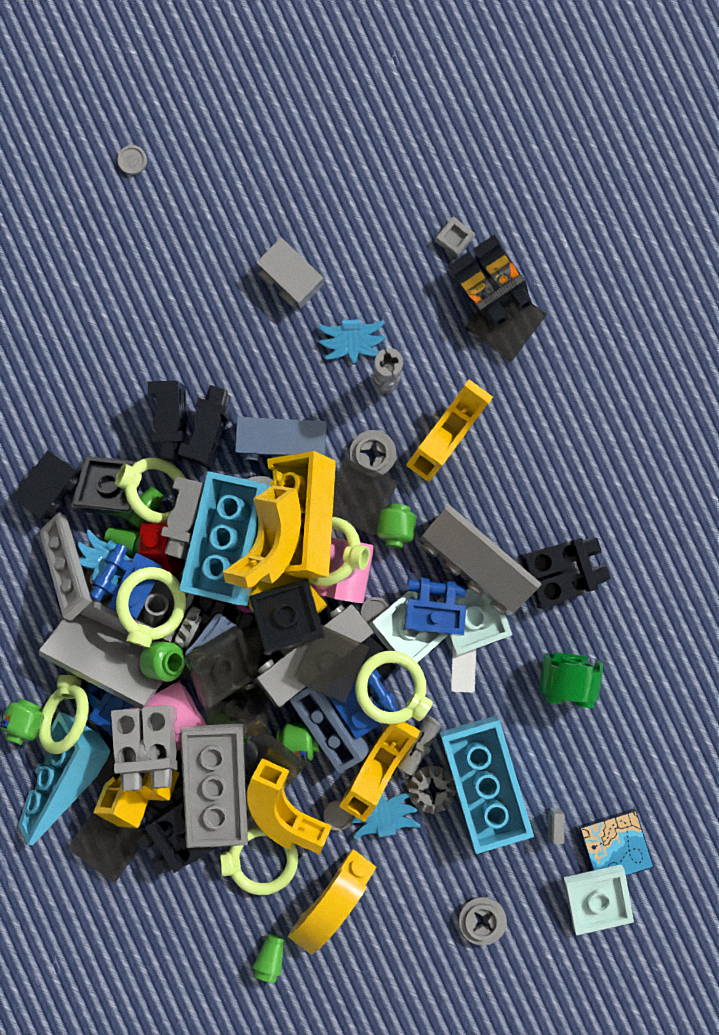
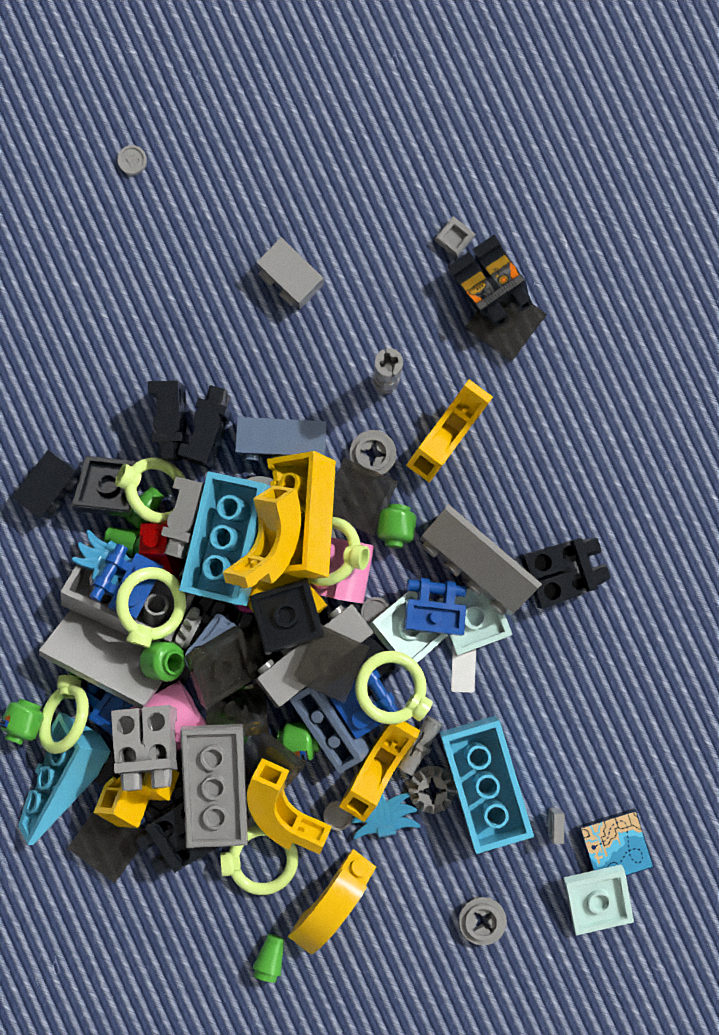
(65, 567): light grey tile -> none
(352, 339): dark azure piece -> none
(571, 679): green brick -> none

